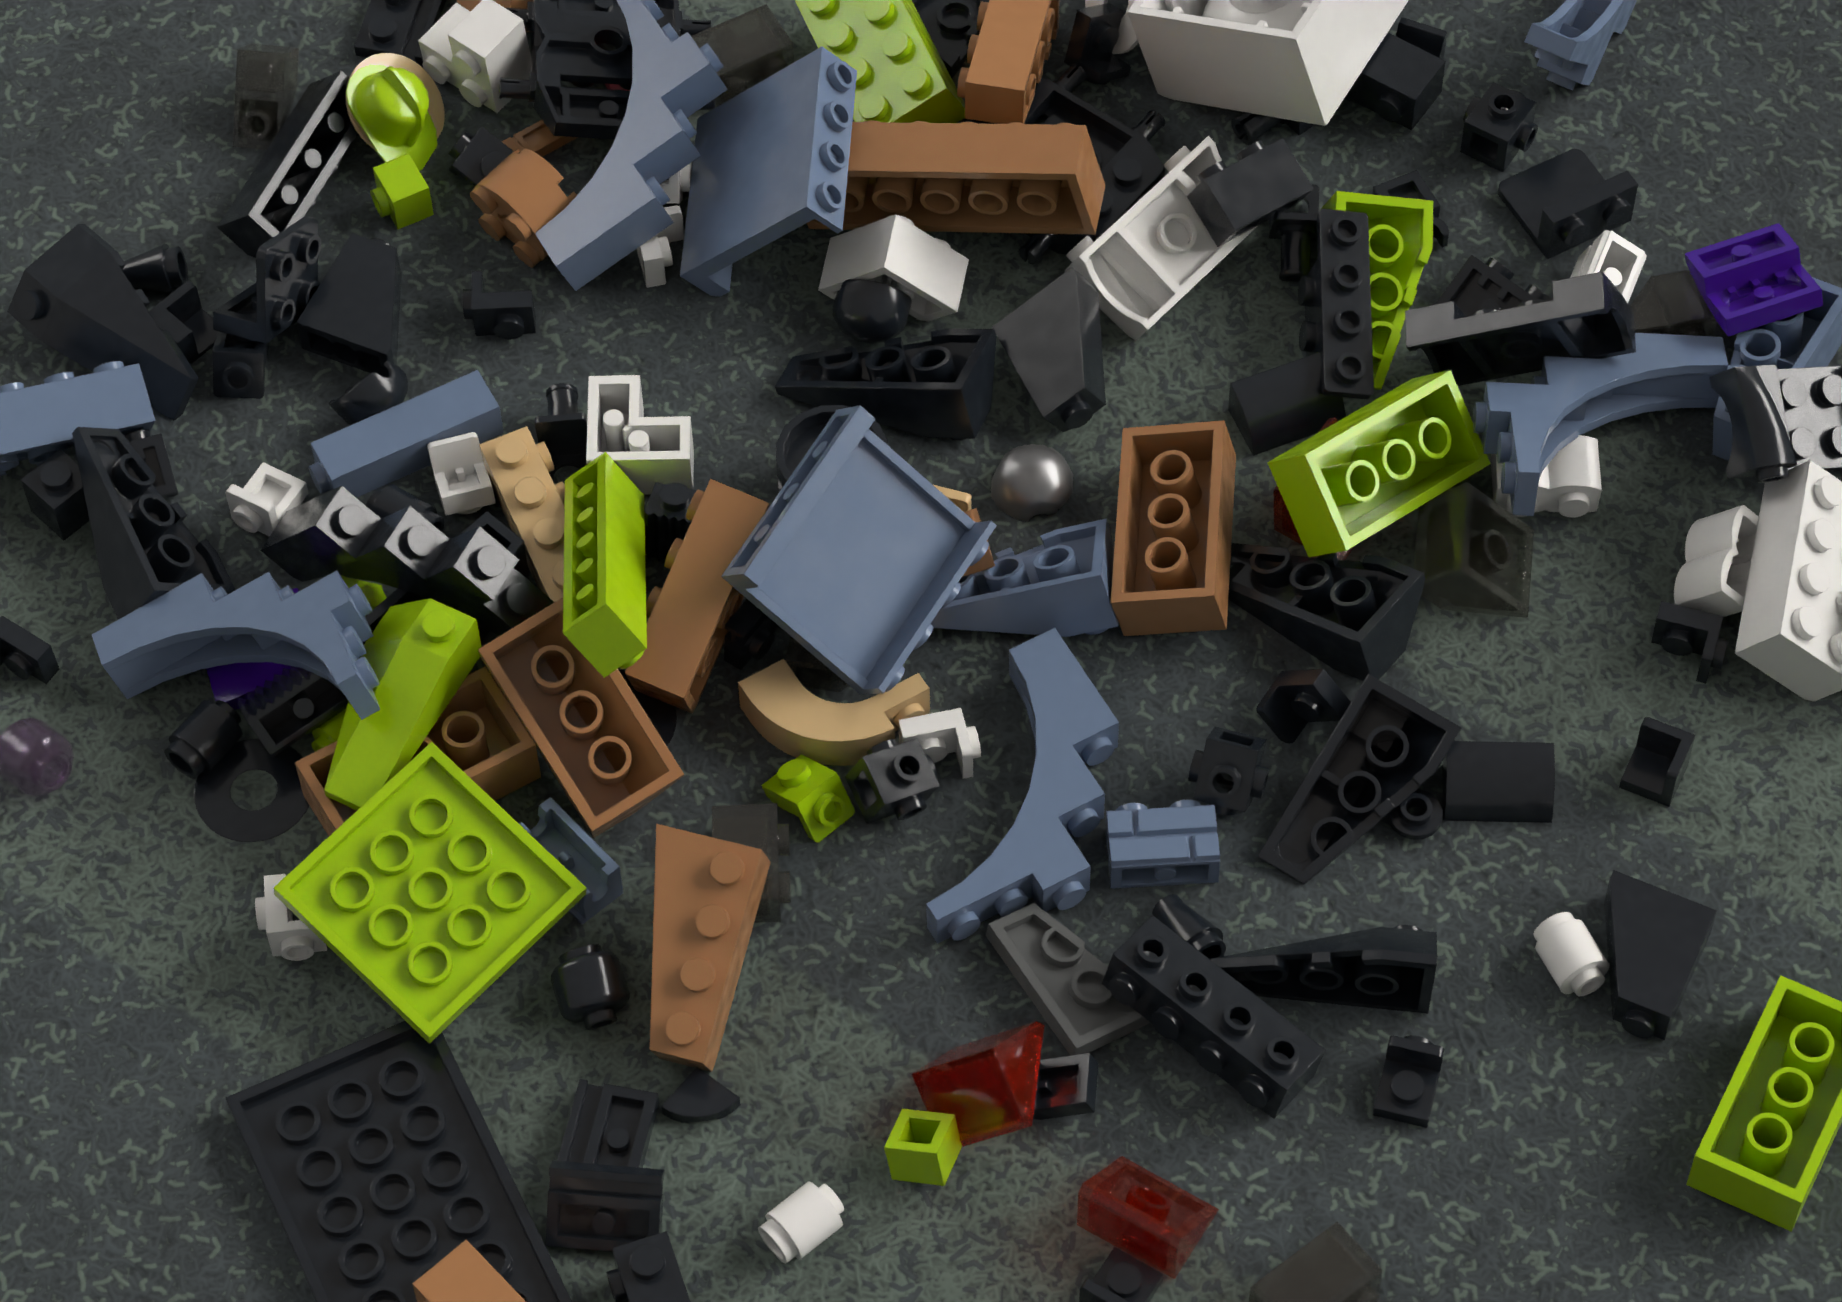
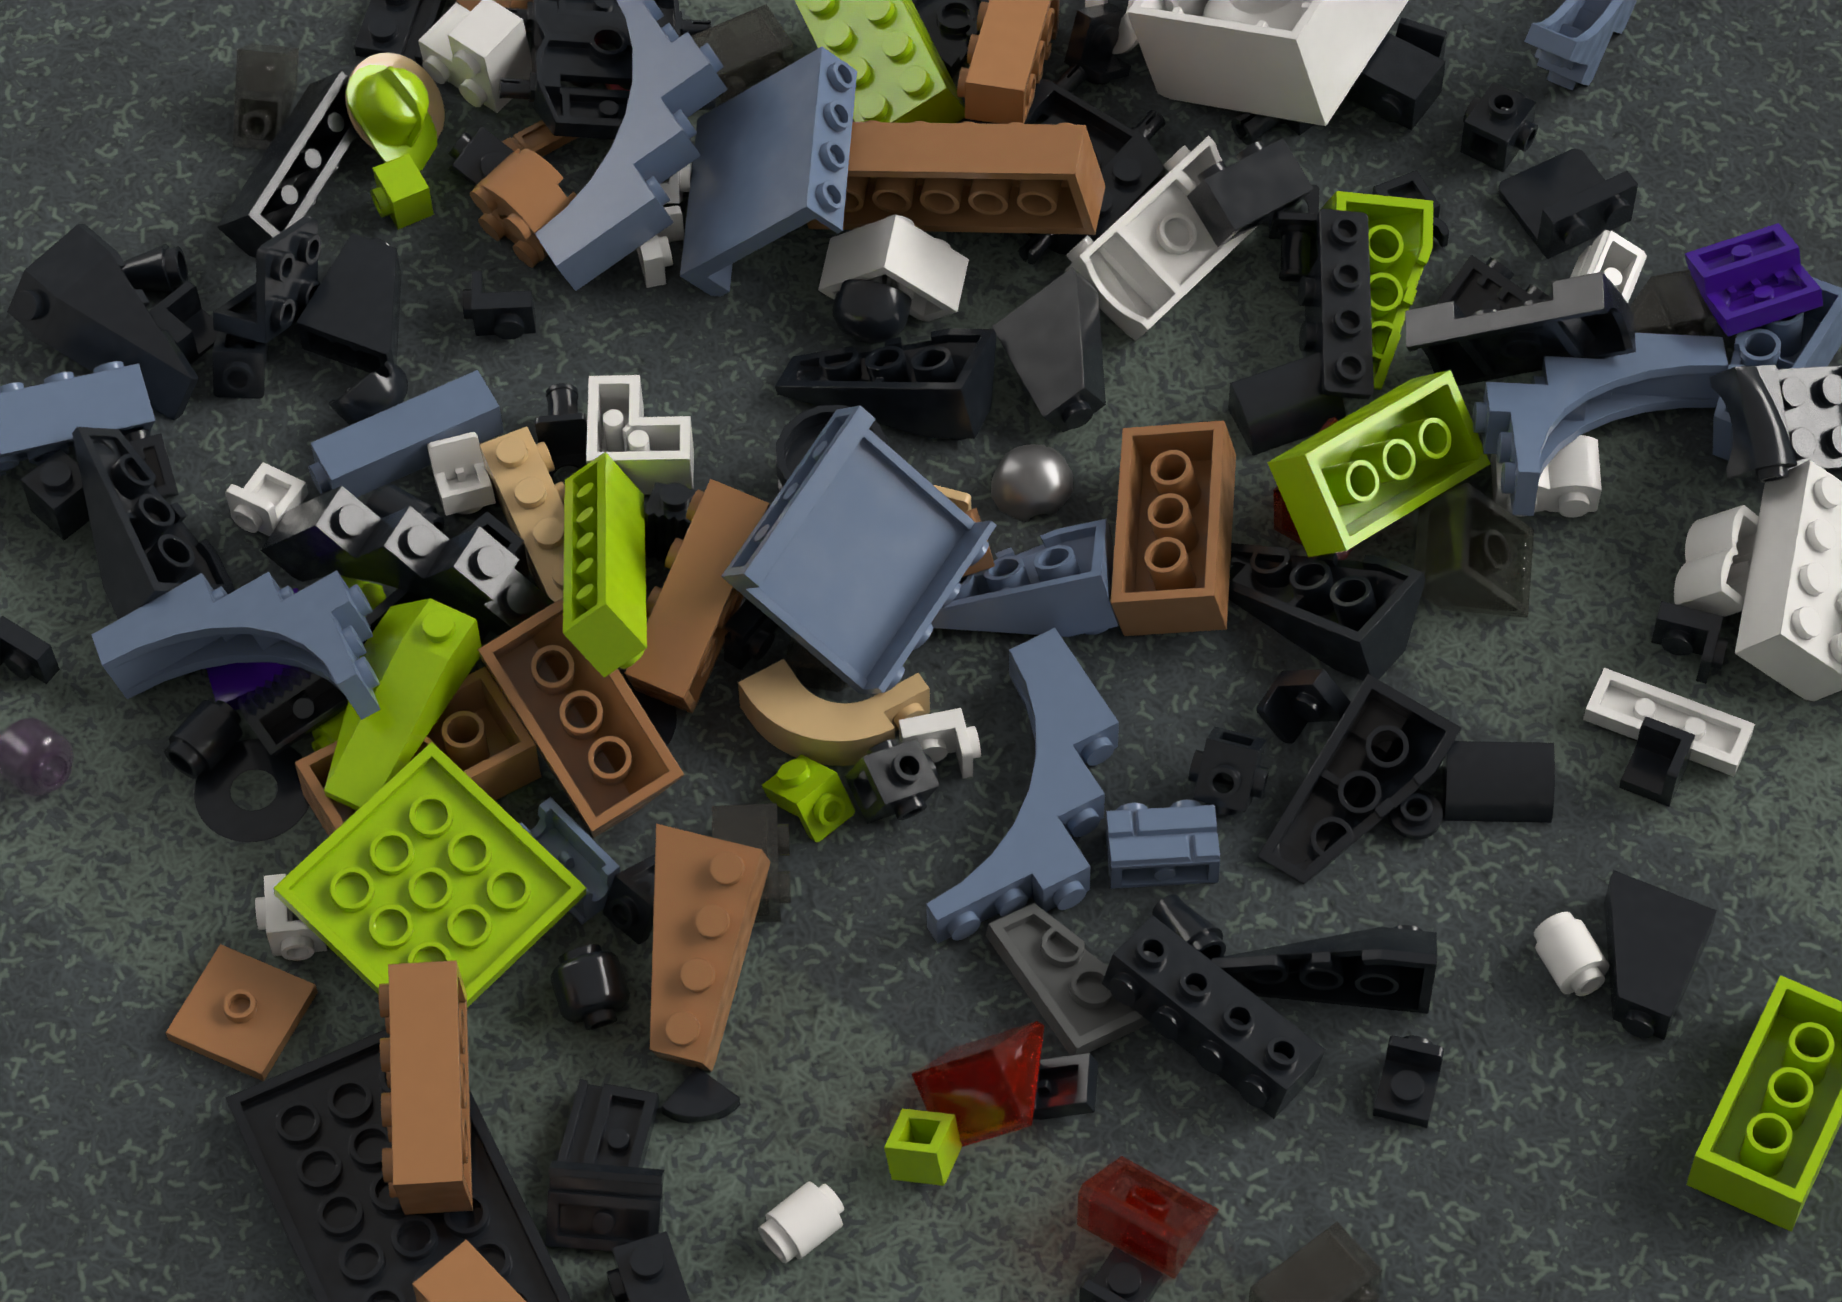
(241, 1012): none -> medium nougat plate
(429, 1087): none -> medium nougat brick
(632, 900): none -> black bracket
(1624, 702): none -> white plate

